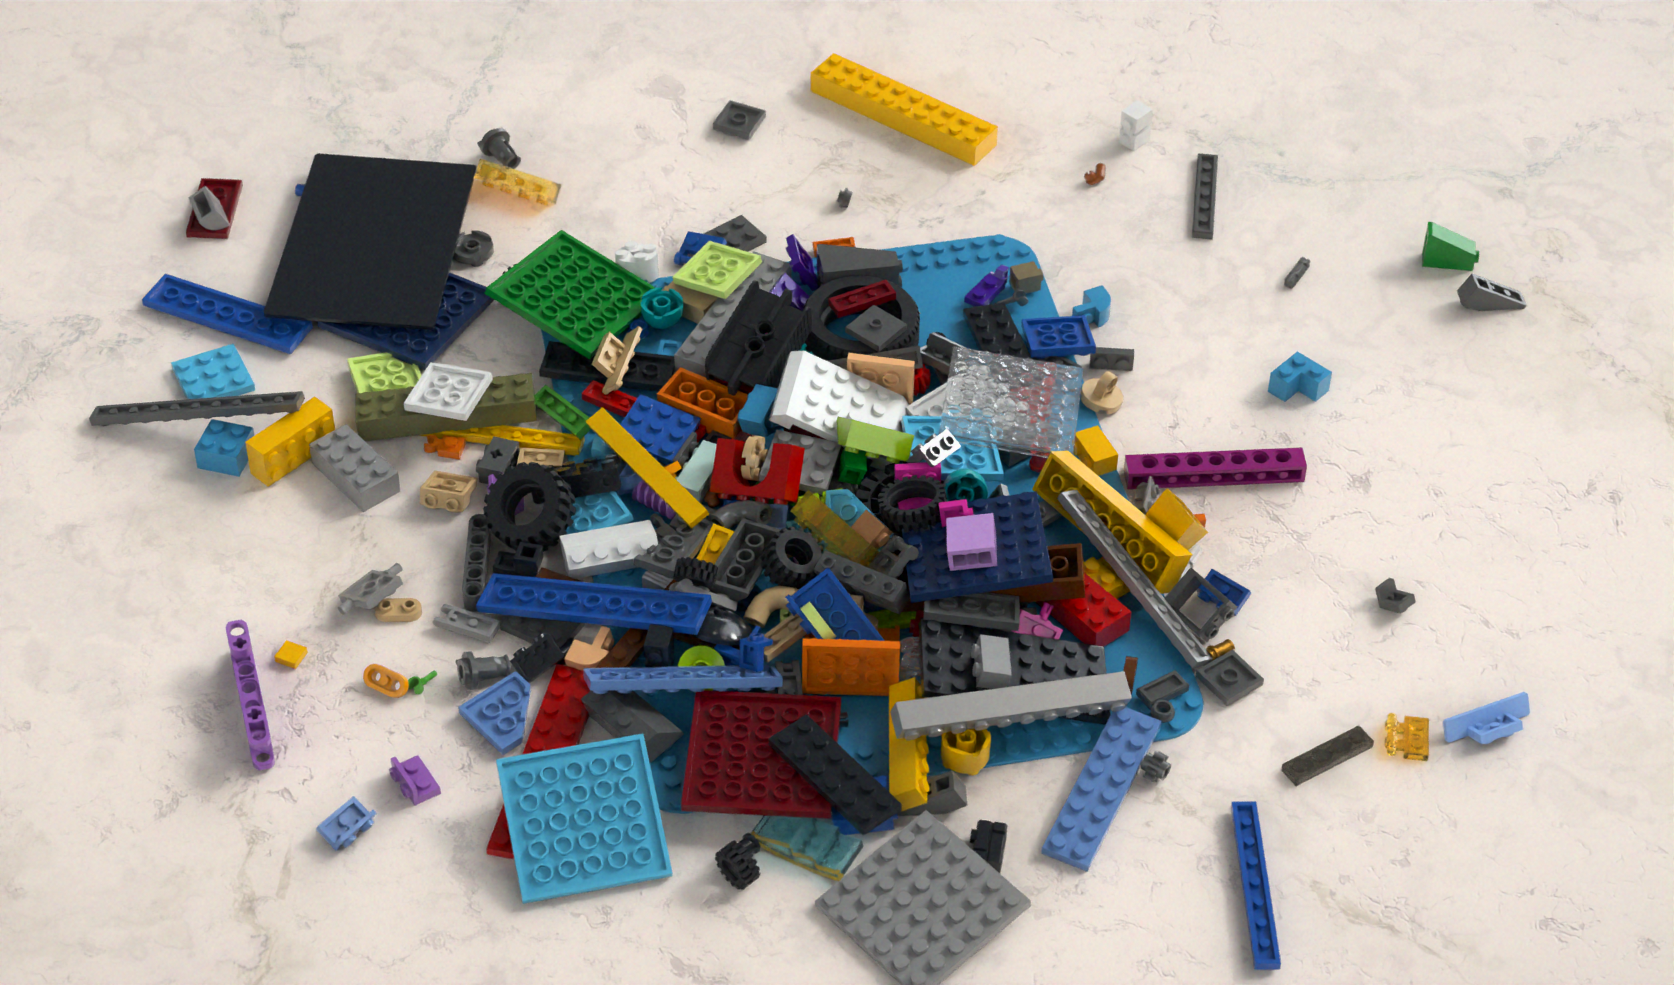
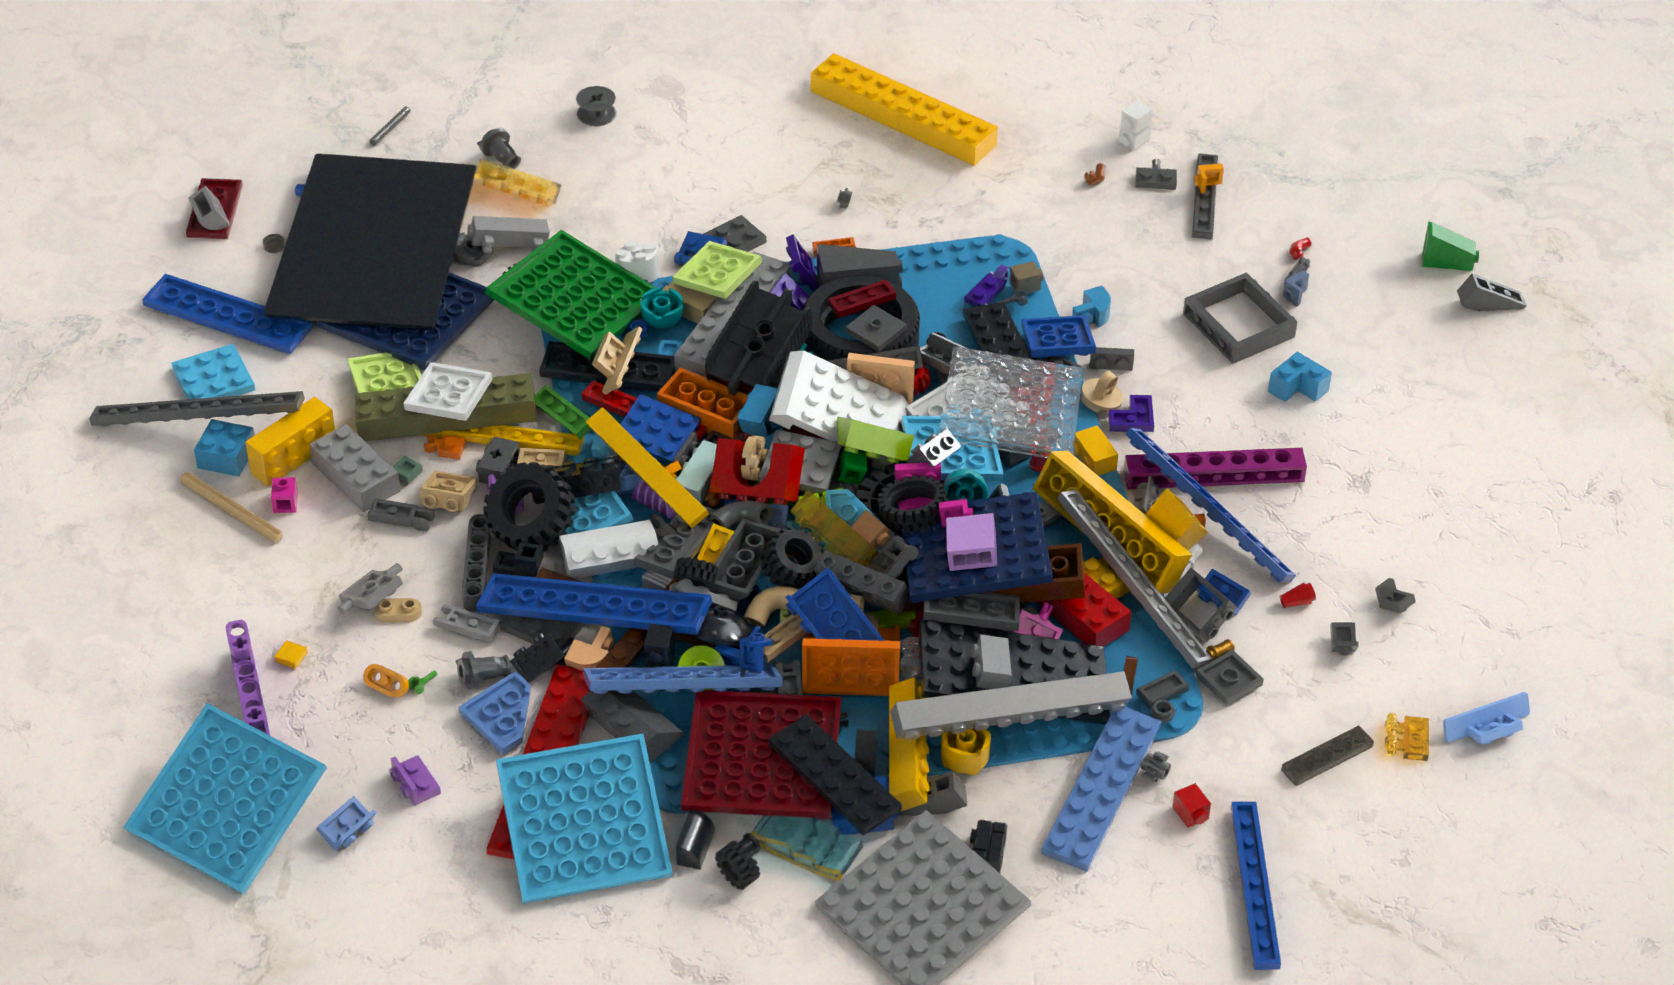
(225, 798): none -> medium azure plate
(231, 507): none -> tan axle
(273, 243): none -> clear smoke tile
(284, 495): none -> dark pink brick
(389, 126): none -> dark grey bar
(400, 514): none -> dark grey hinge
(408, 469): none -> sand green plate
(507, 232): none -> light grey brick
(596, 105): none -> dark grey piece
(694, 840): none -> black brick
(739, 119): dark grey plate -> none
(817, 621): yellowish green beam -> none
(866, 750): none -> black tyre
(1139, 415): none -> dark purple plate
(1156, 177): none -> dark grey plate
(1191, 805): none -> red brick
(1208, 175): none -> light orange bracket
(1215, 510): none -> blue plate
(1232, 349): none -> dark grey window
(1295, 287): none -> sand blue bracket
(1296, 247): none -> red arm
(1299, 595): none -> red cone
(1343, 638): none -> dark grey bracket

